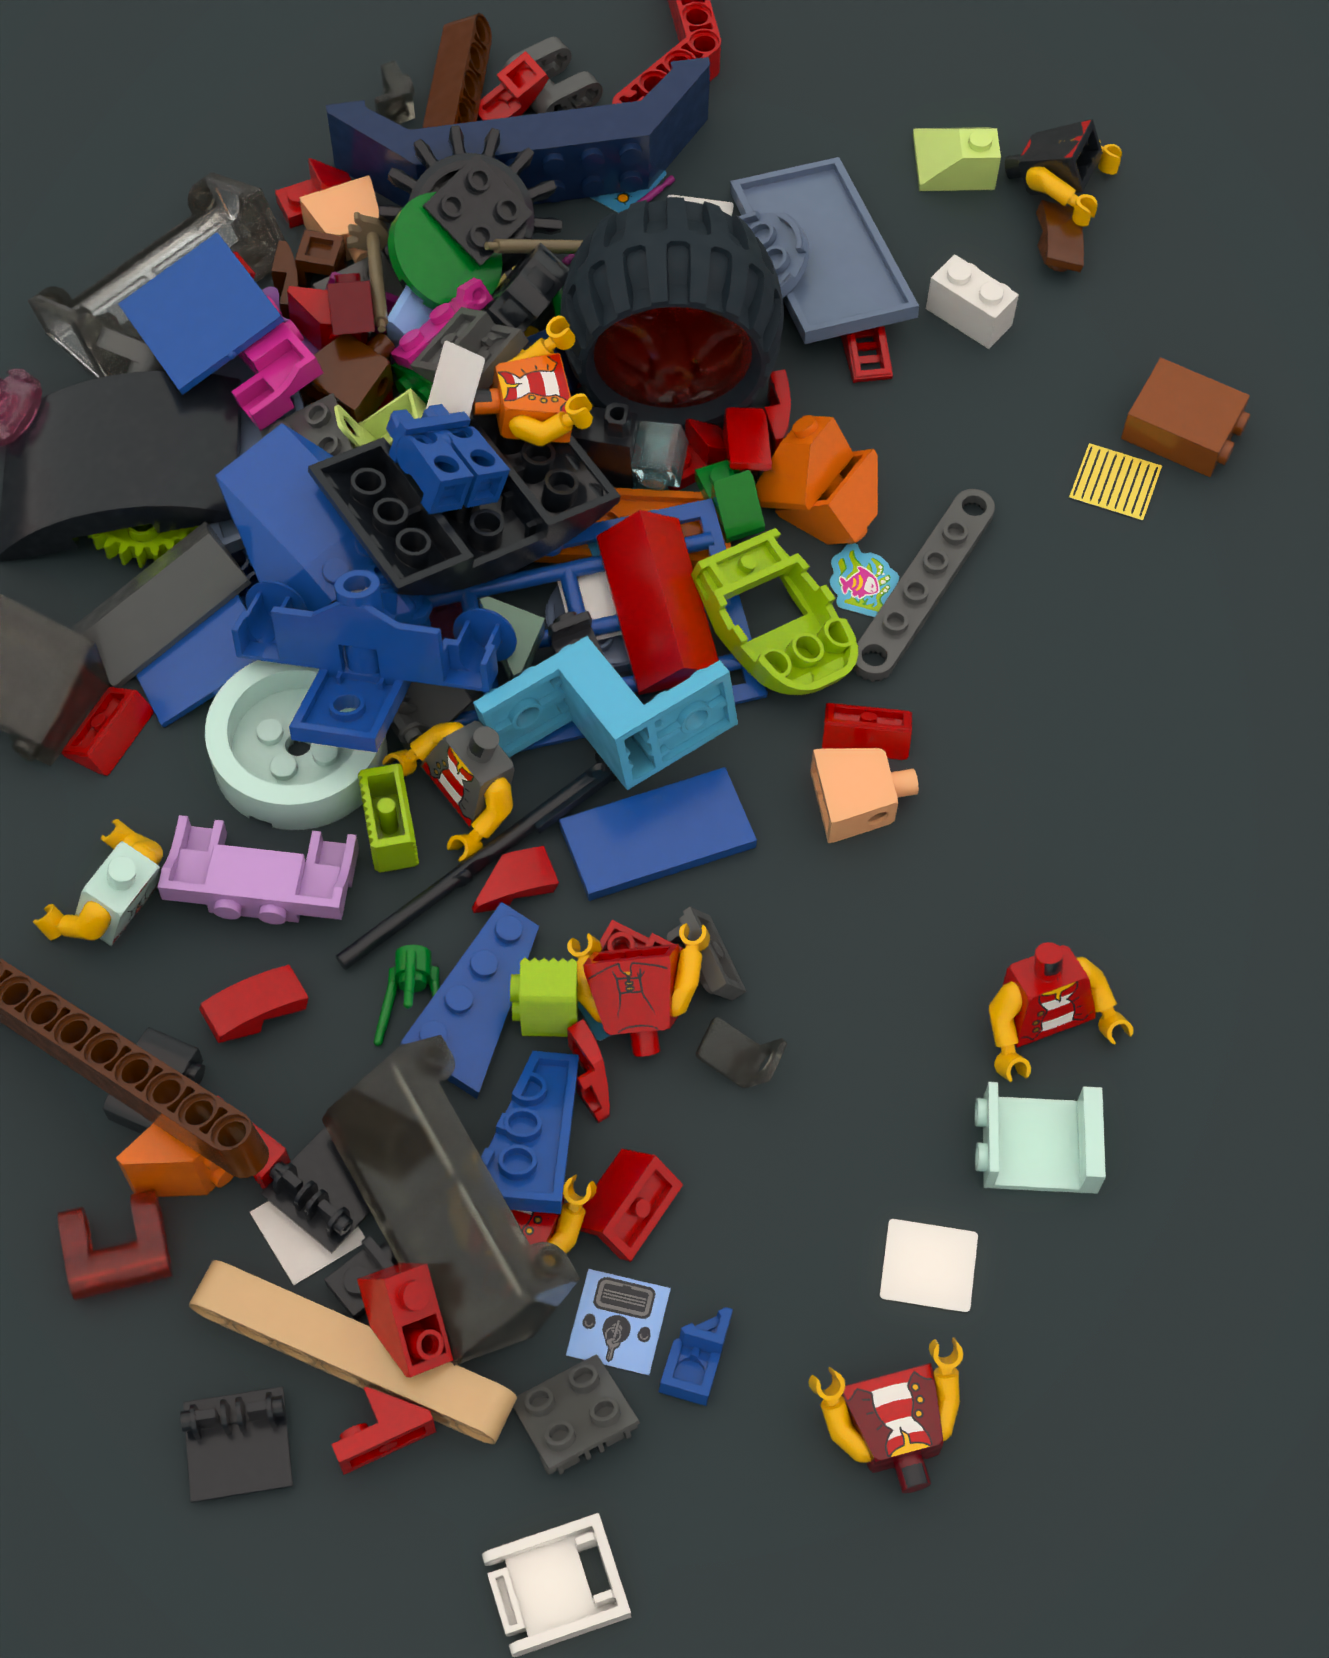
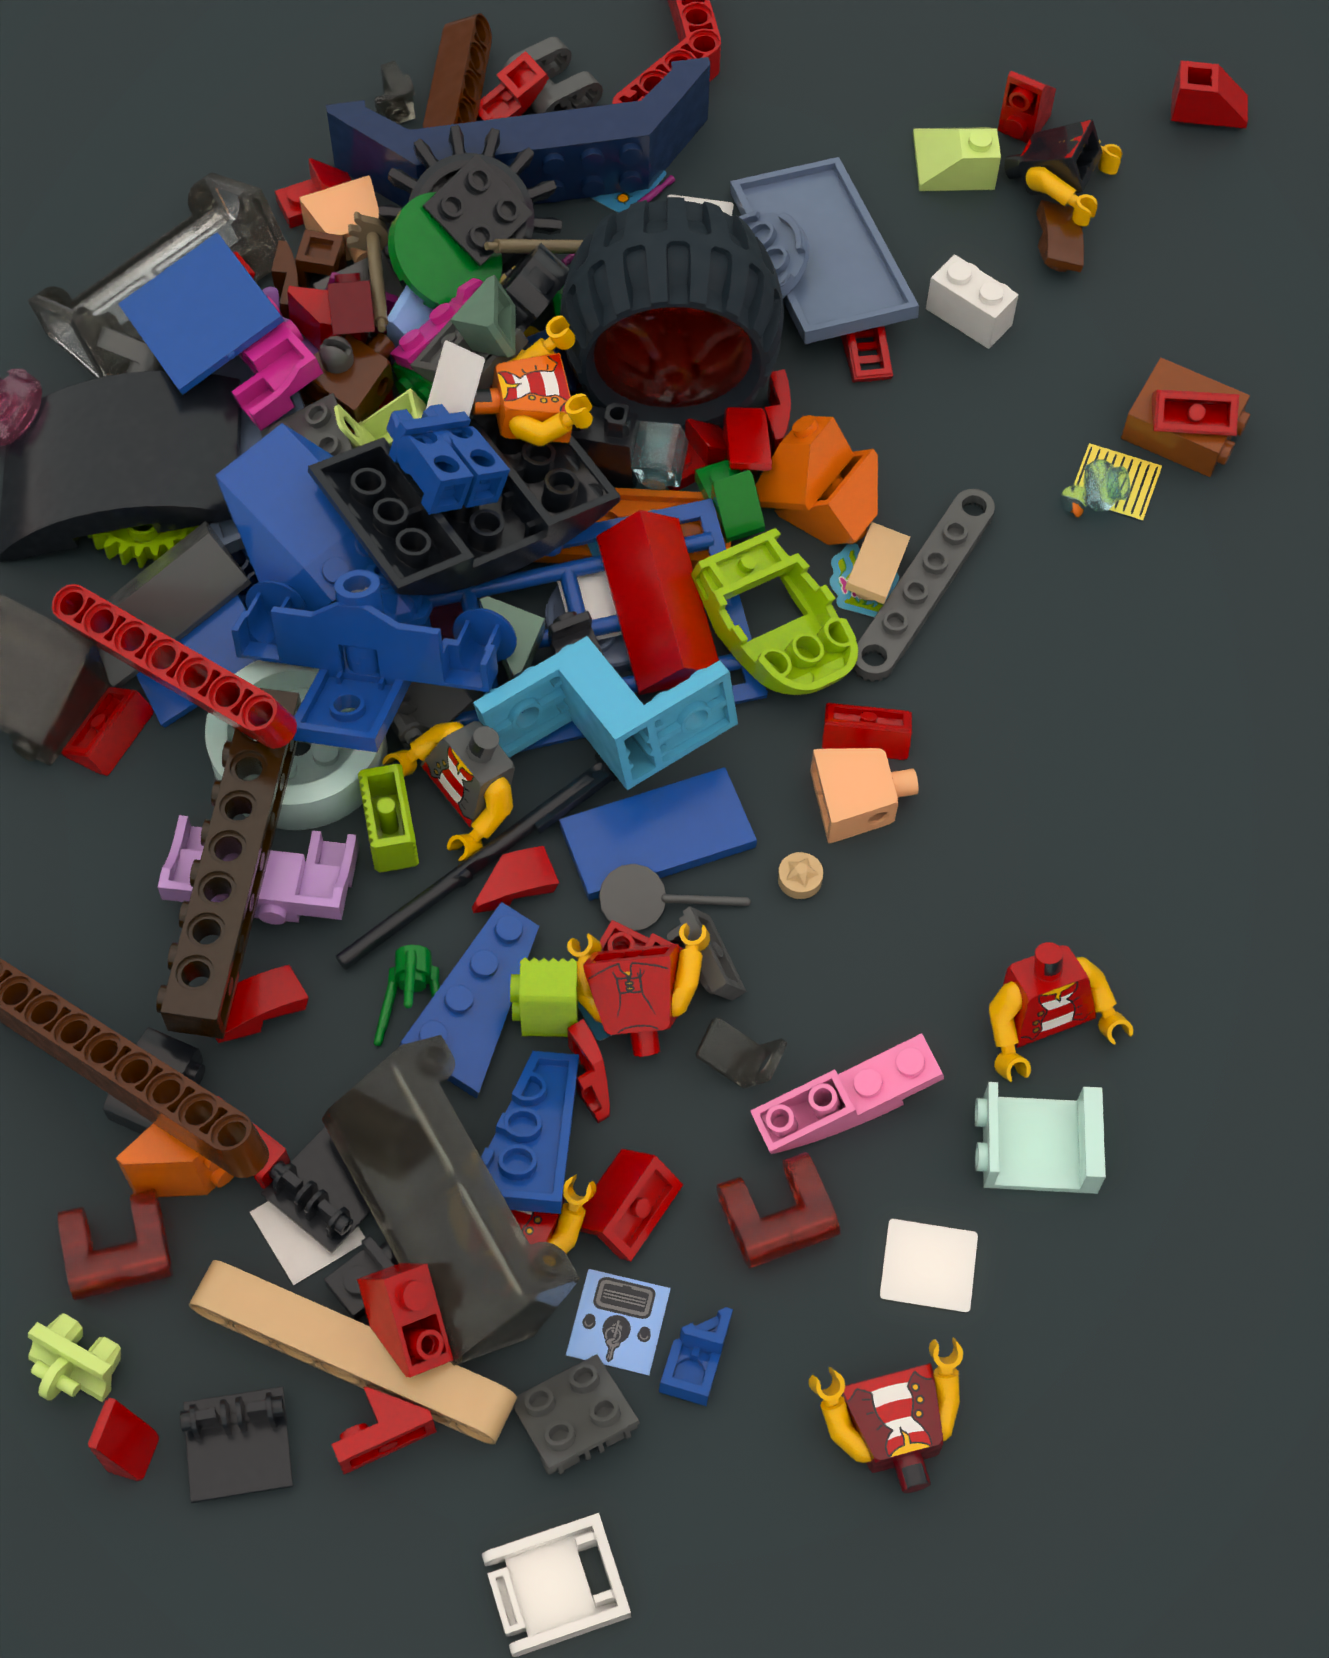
(68, 1366): none -> yellowish green hips
(112, 893): torso -> none
(123, 1441): none -> red slope
(175, 666): none -> red beam
(207, 1007): none -> dark brown brick
(333, 357): none -> dark grey hinge
(488, 320): none -> sand green slope
(638, 897): none -> dark grey piece
(786, 1230): none -> clear red connector
(800, 875): none -> tan tile
(848, 1098): none -> bright pink slope
(877, 563): none -> tan slope
(1025, 106): none -> red slope
(1100, 490): none -> clear light blue animal
(1195, 412): none -> red slope
(1208, 96): none -> red slope

